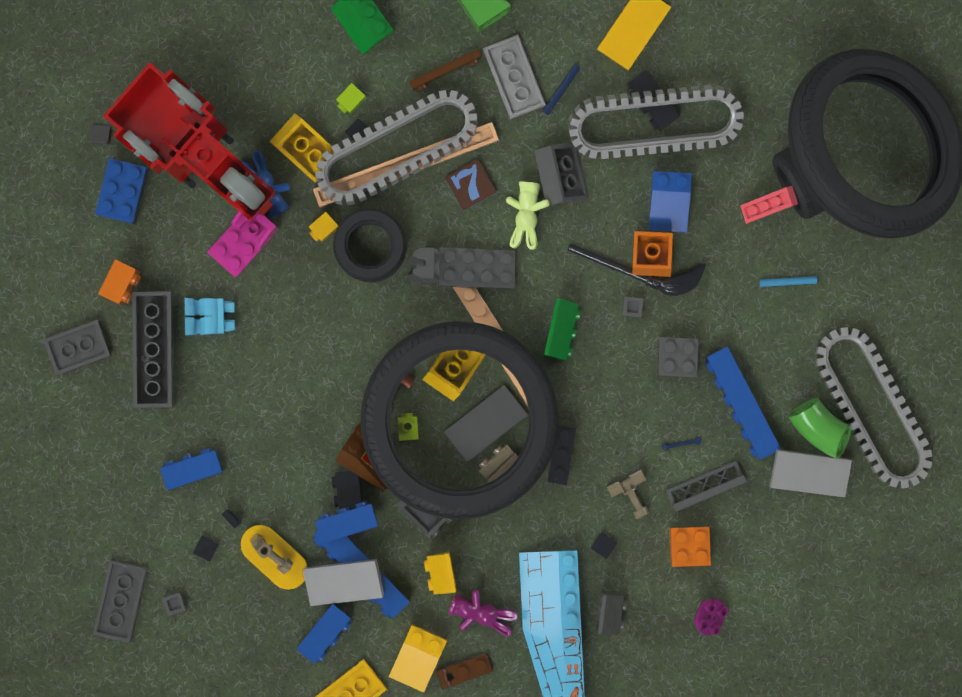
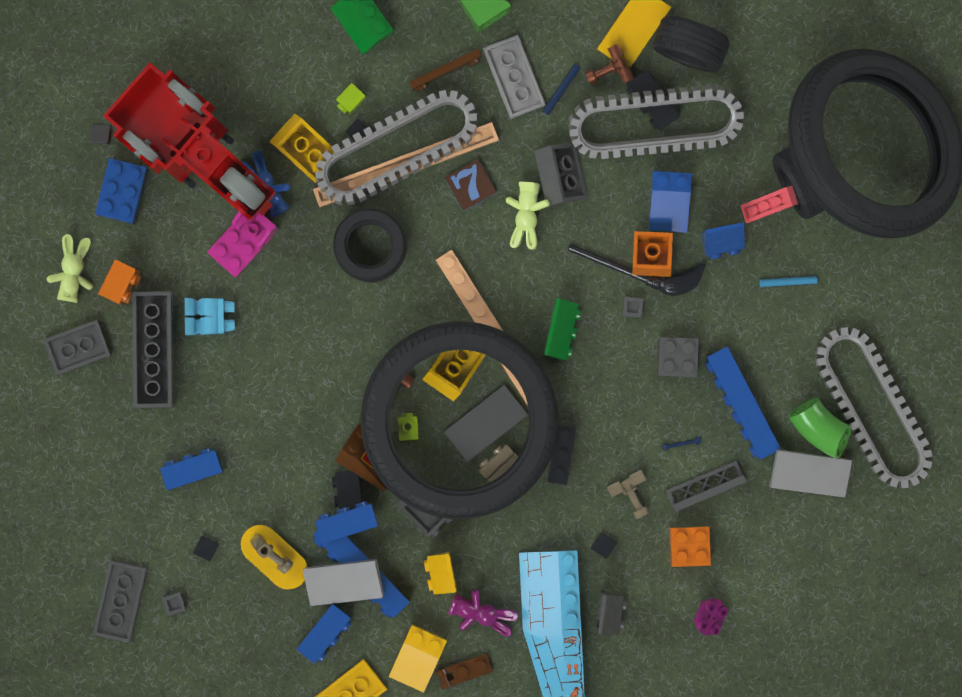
(72, 266): none -> yellowish green animal
(231, 518): black tile -> none
(323, 227): yellow brick -> none
(463, 268): dark grey hinge -> none
(617, 65): none -> copper bar
(691, 43): none -> black tyre
(723, 240): none -> blue slope

